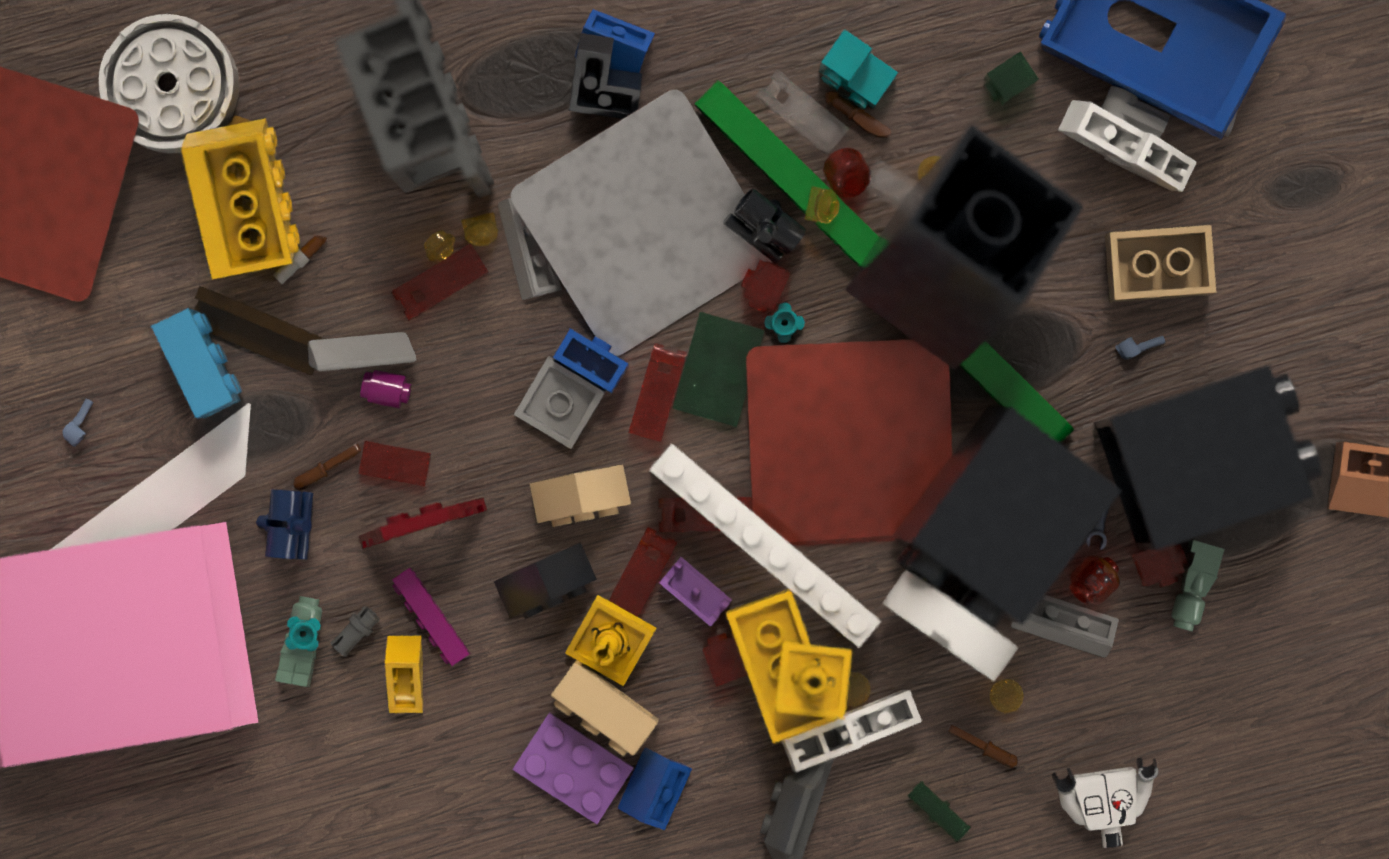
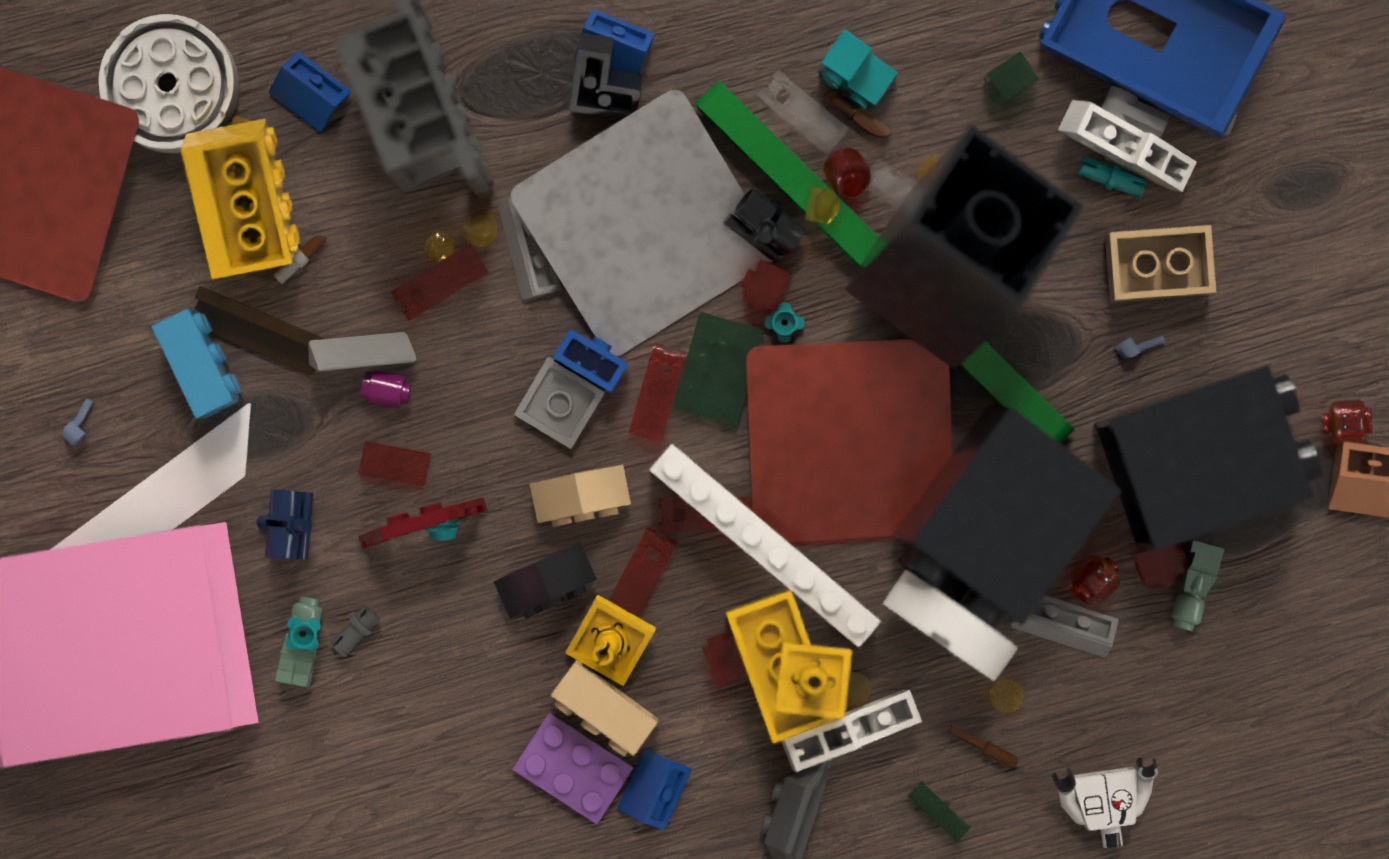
(308, 91): none -> blue panel
(321, 470): reddish brown piece -> none
(404, 674): yellow arch -> none
(430, 617): magenta piece -> none
(444, 531): none -> teal plate
(695, 591): medium lavender hinge -> none
(1098, 530): sand blue hand -> none
(1112, 177): none -> teal pin
(1348, 421): none -> clear red head

